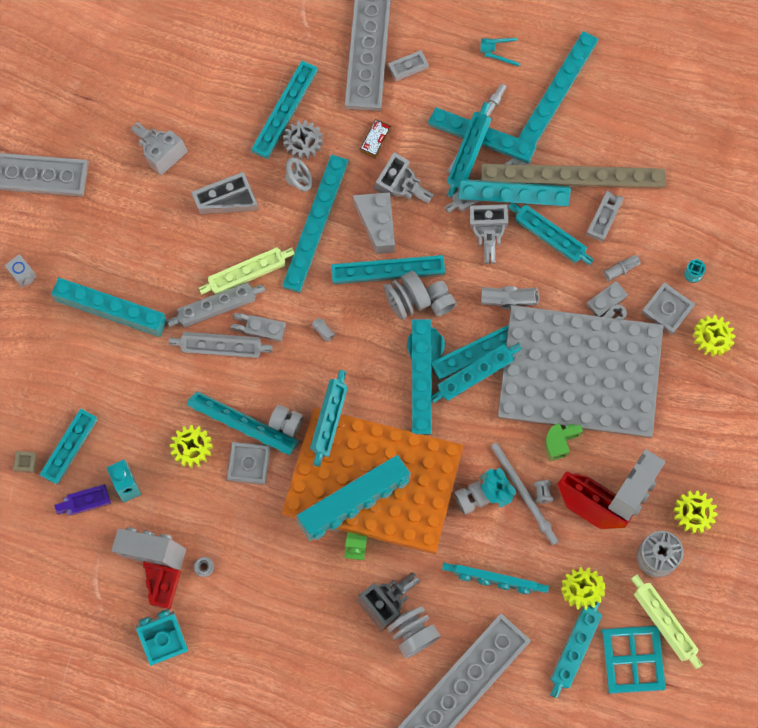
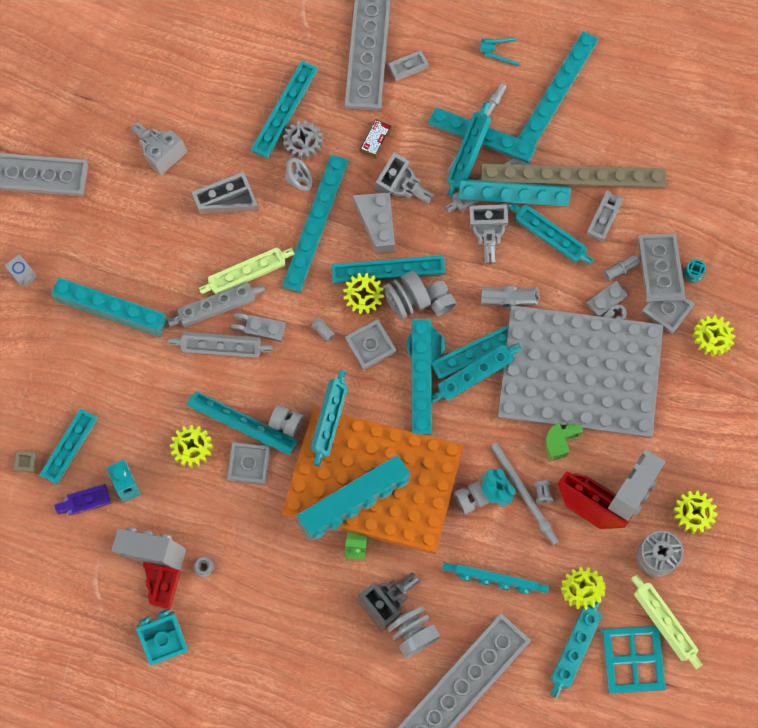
(365, 282): none -> neon yellow gear
(370, 344): none -> light grey plate
(661, 267): none -> light grey plate

